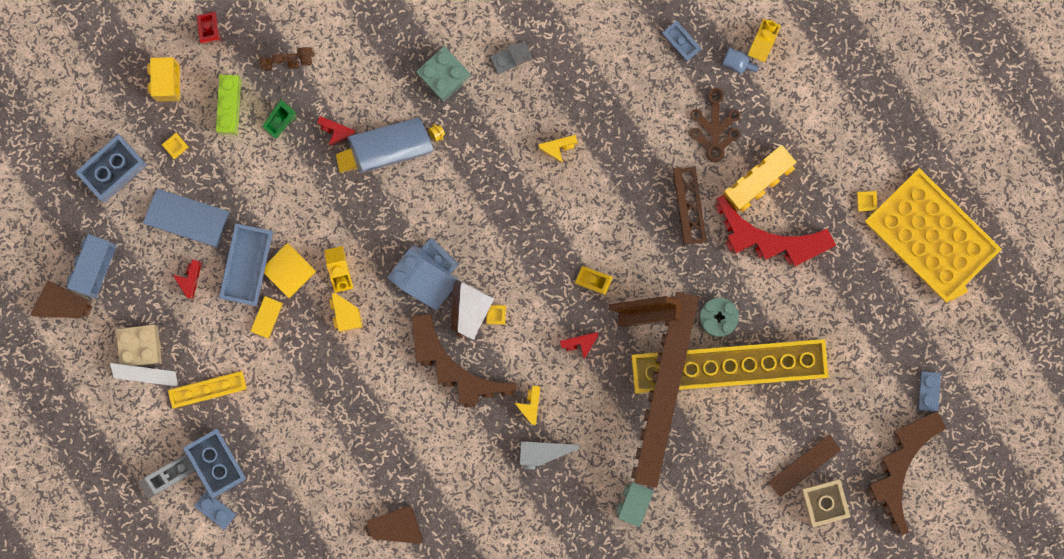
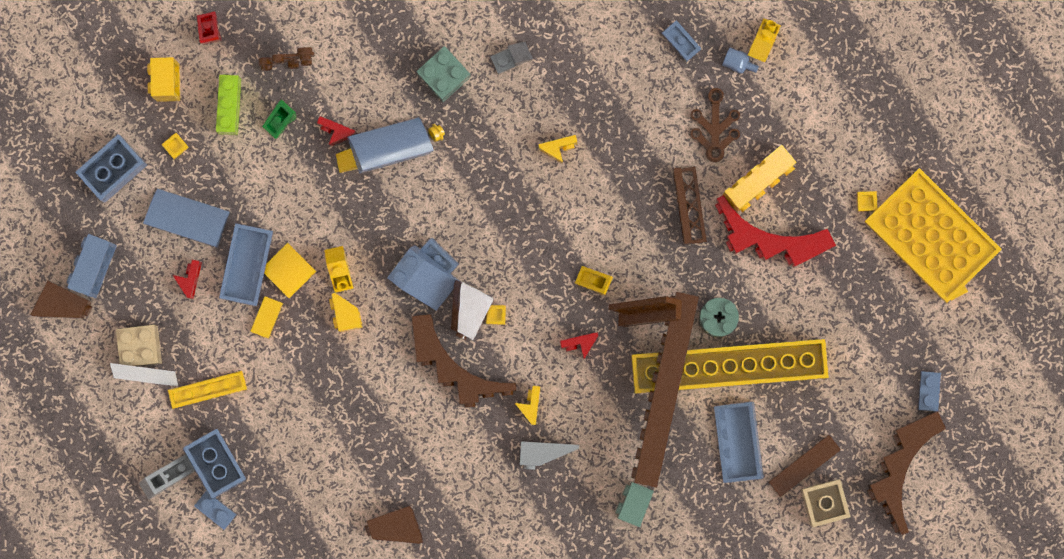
(738, 442): none -> sand blue slope

